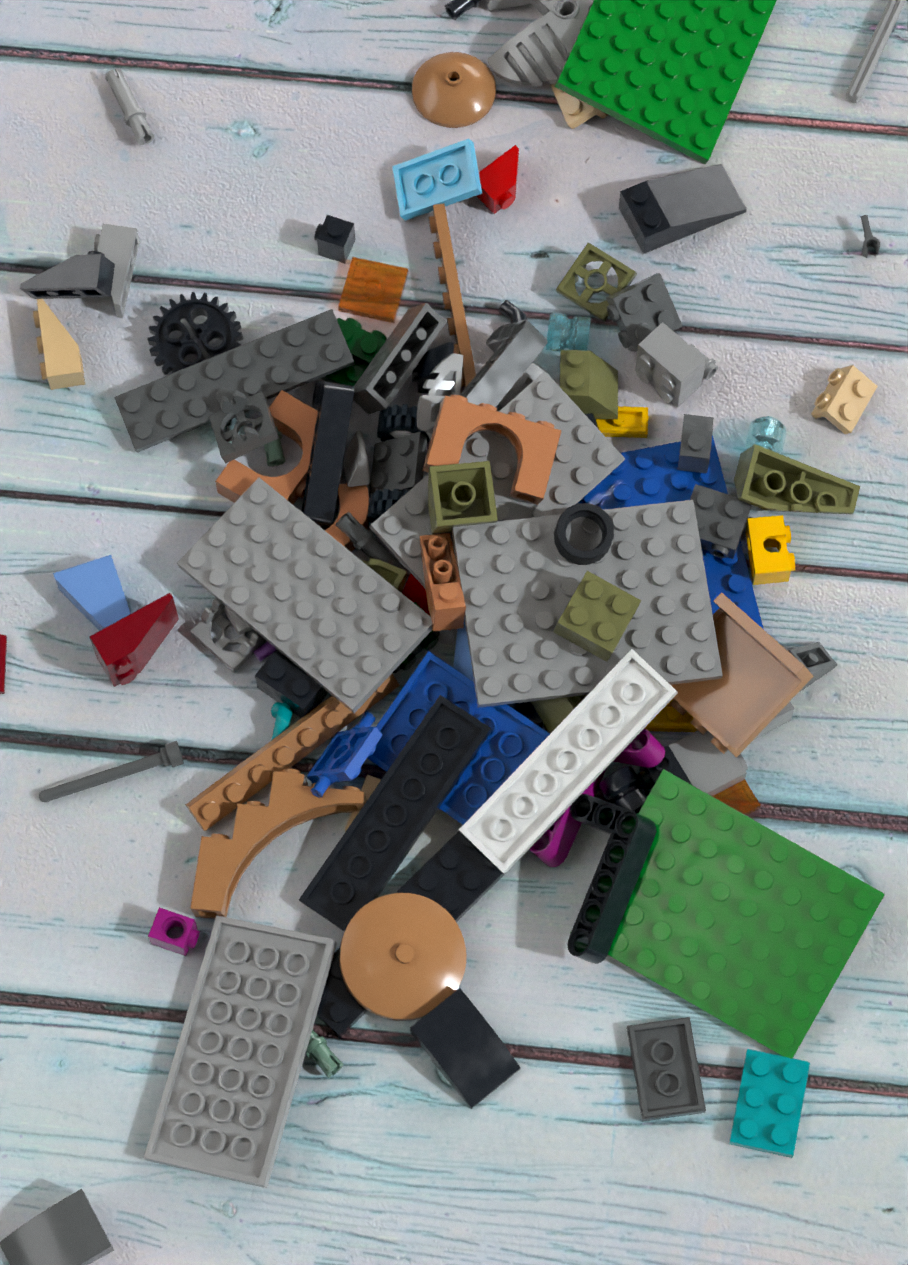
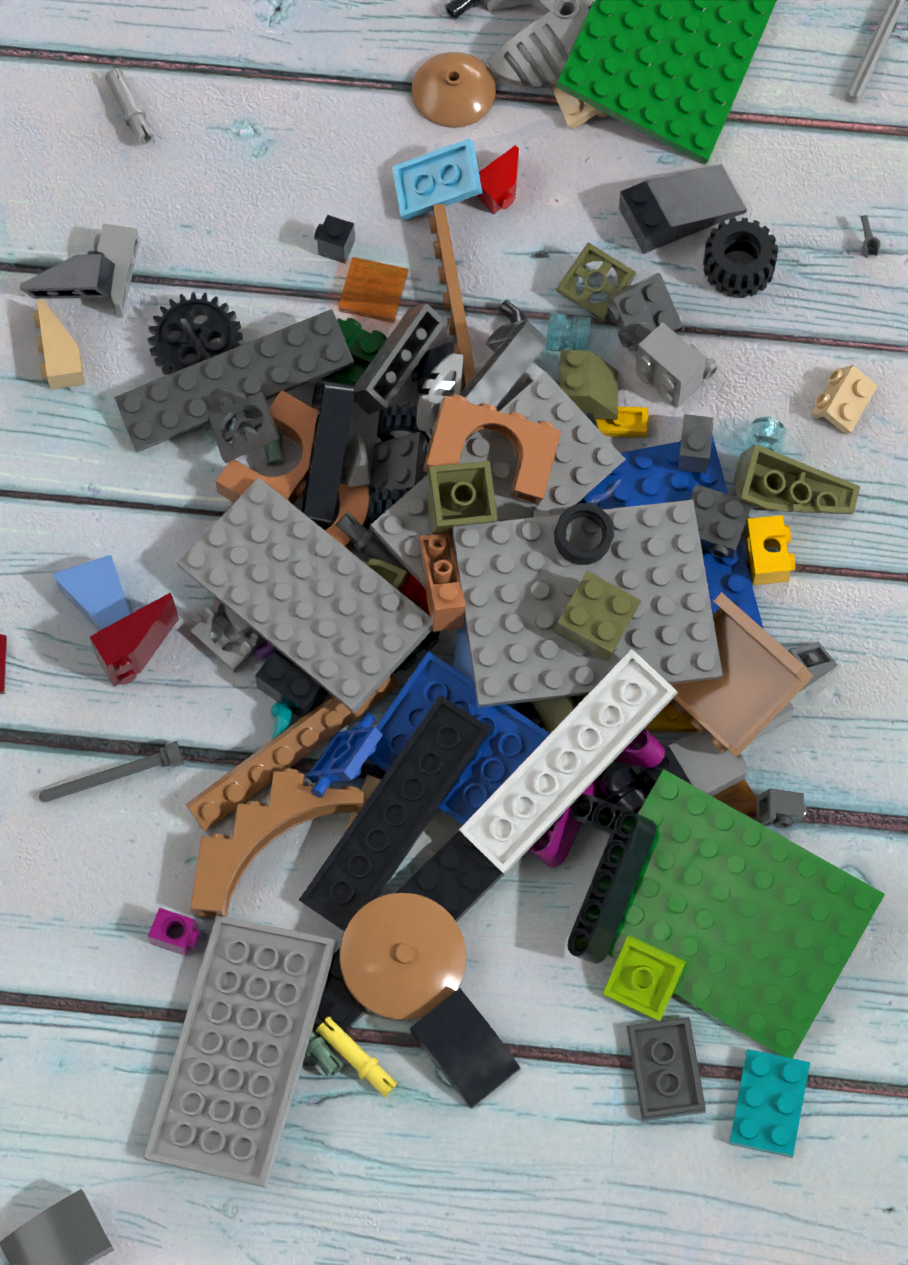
(357, 1057): none -> light yellow pin
(644, 978): none -> lime tile
(740, 237): none -> black tyre
(780, 808): none -> dark grey brick

